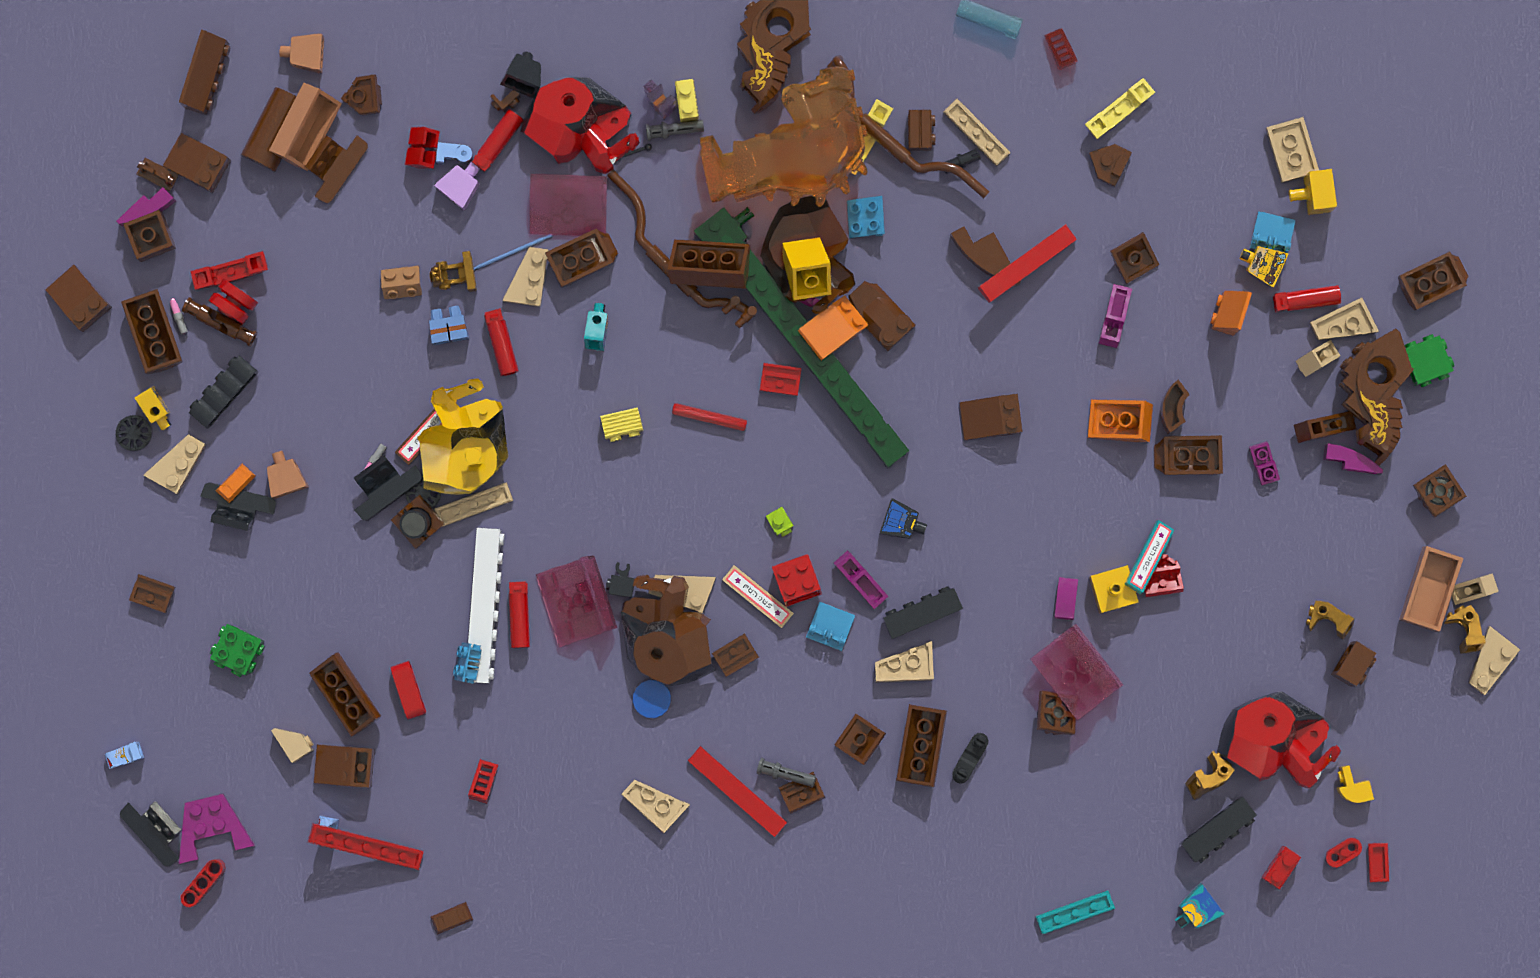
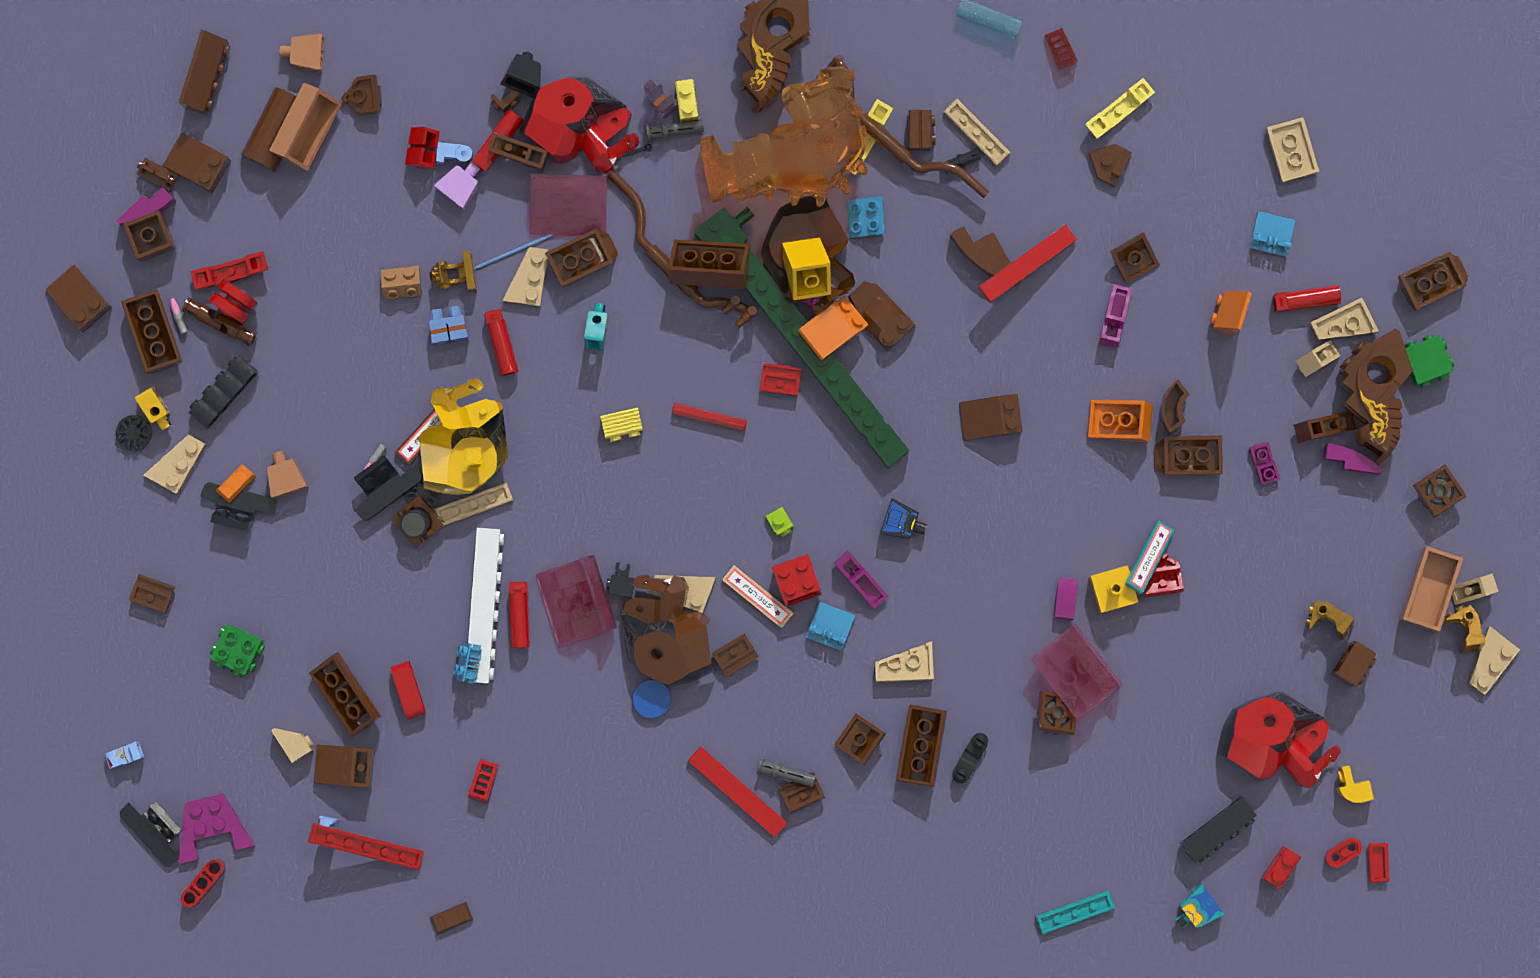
(334, 165): reddish brown plate -> none
(518, 151): none -> reddish brown slope
(654, 805): tan wing -> none
(922, 613): black brick -> none
(1200, 784): pearl gold tile -> none
(1264, 263): torso -> none
(1318, 192): yellow brick -> none

